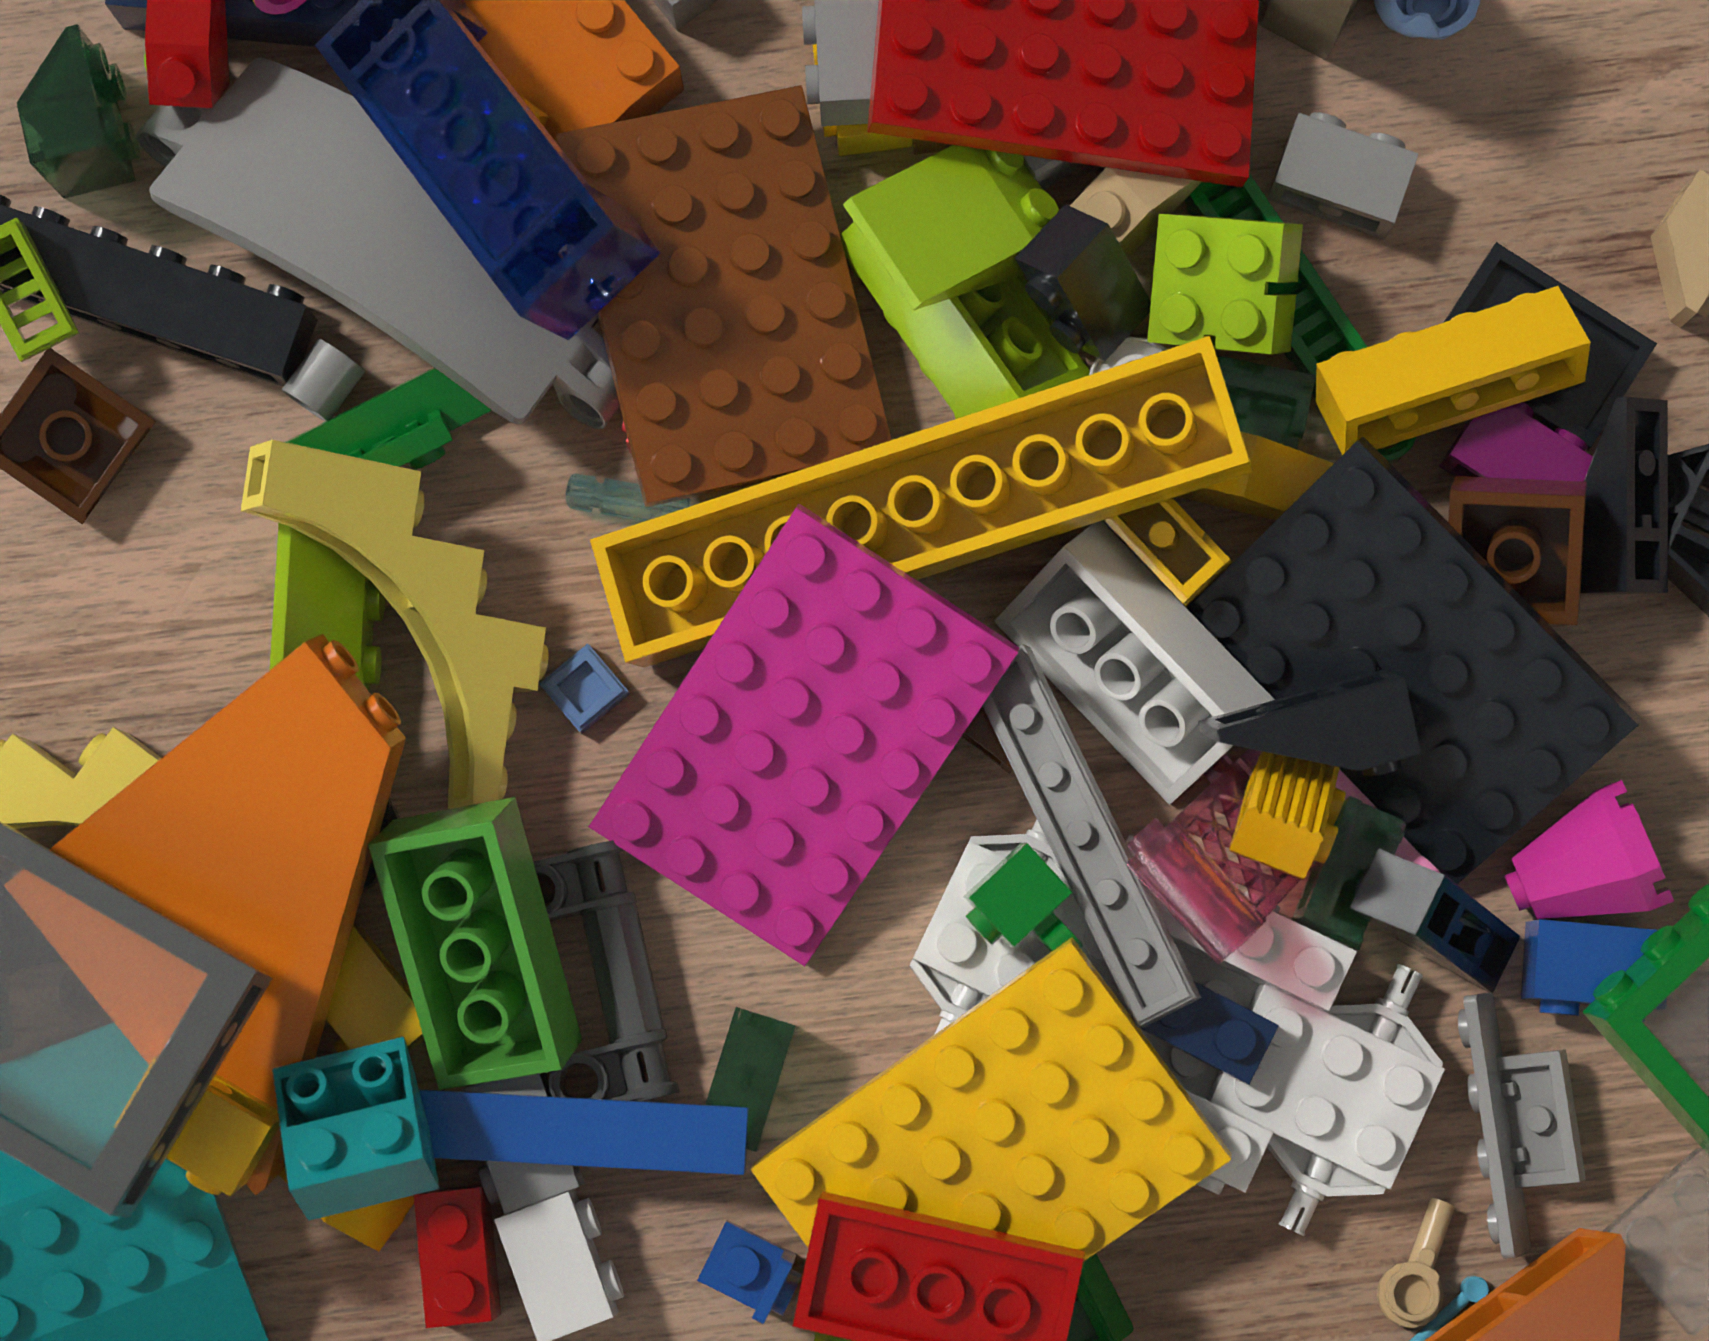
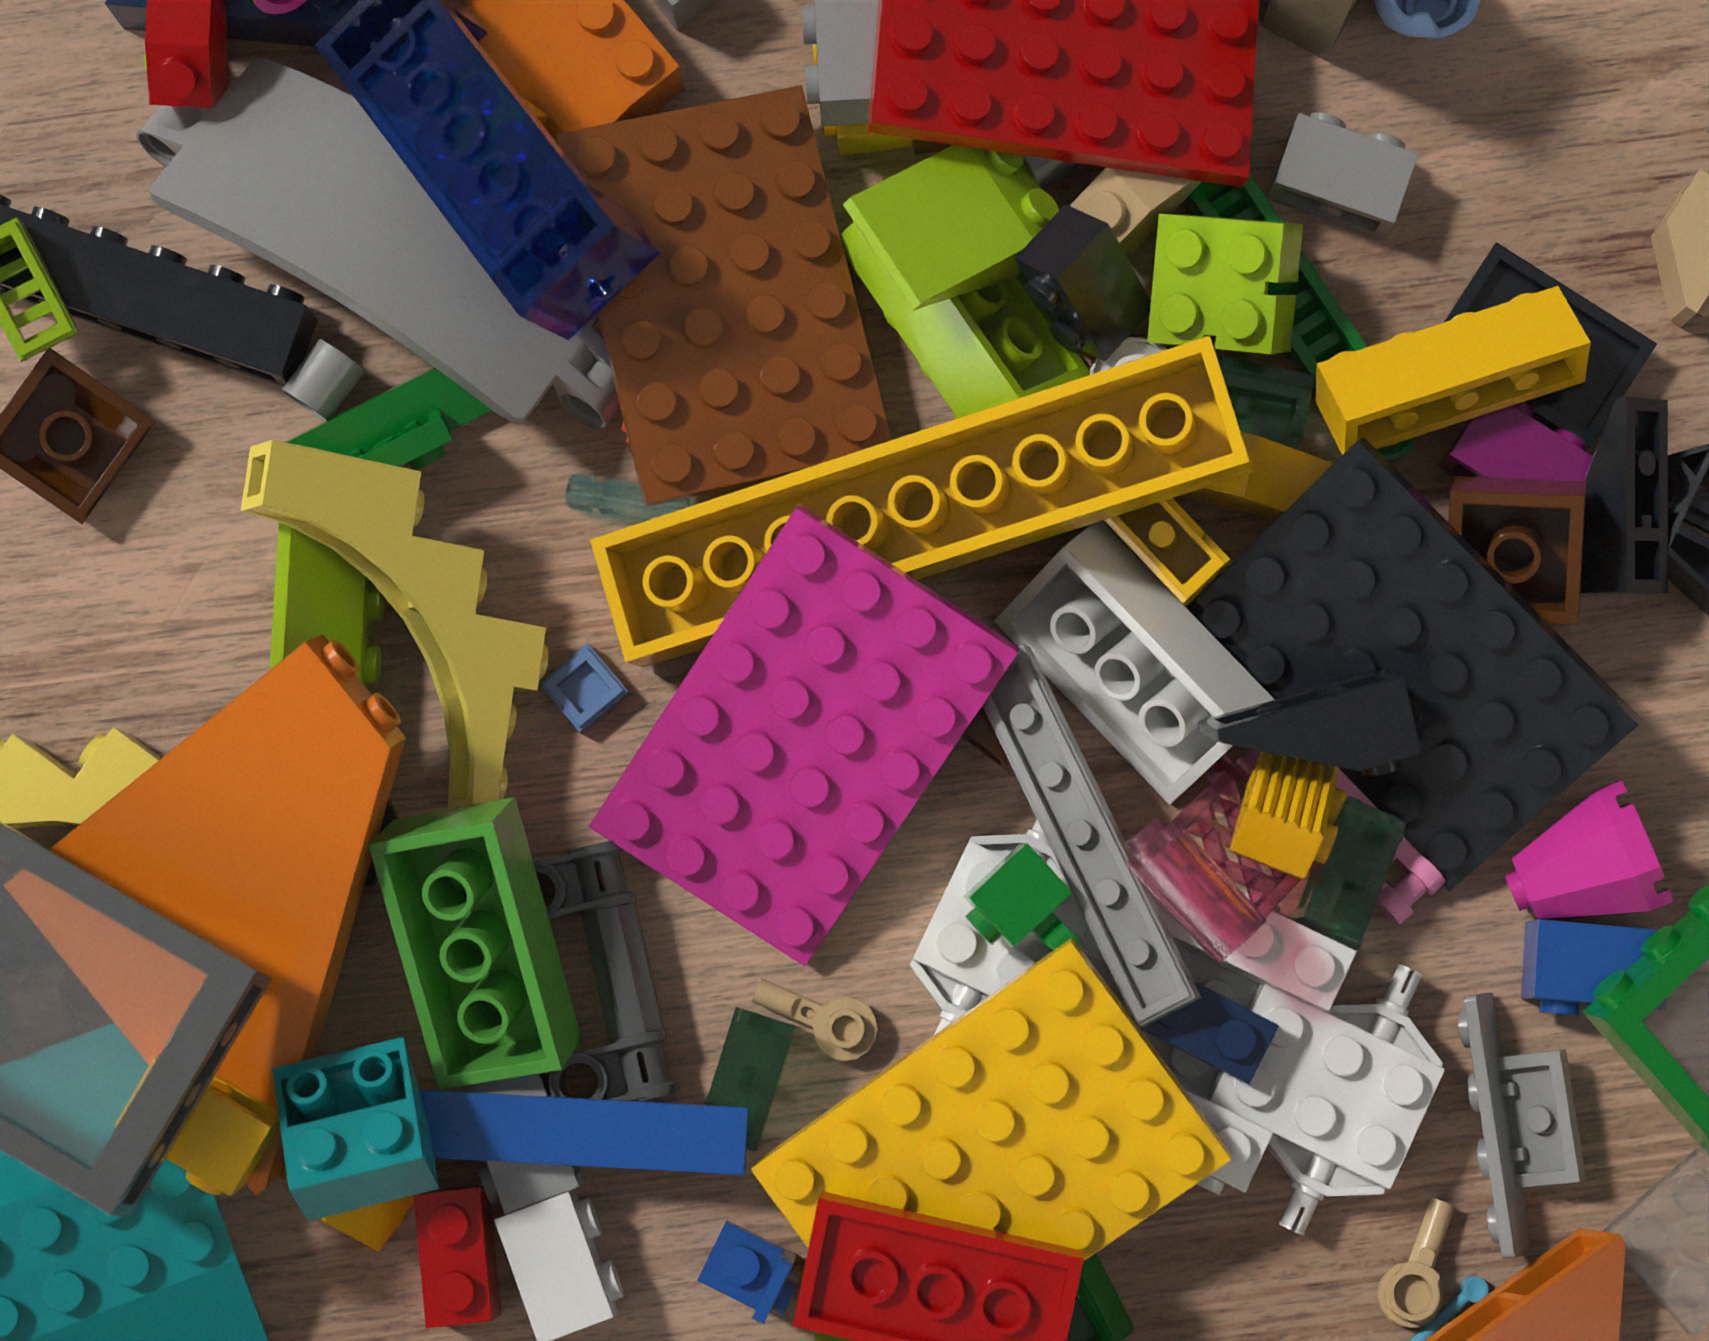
(75, 118): clear green slope -> none
(371, 999): yellow brick -> none
(841, 1027): none -> tan plate
(1434, 918): black slope -> none

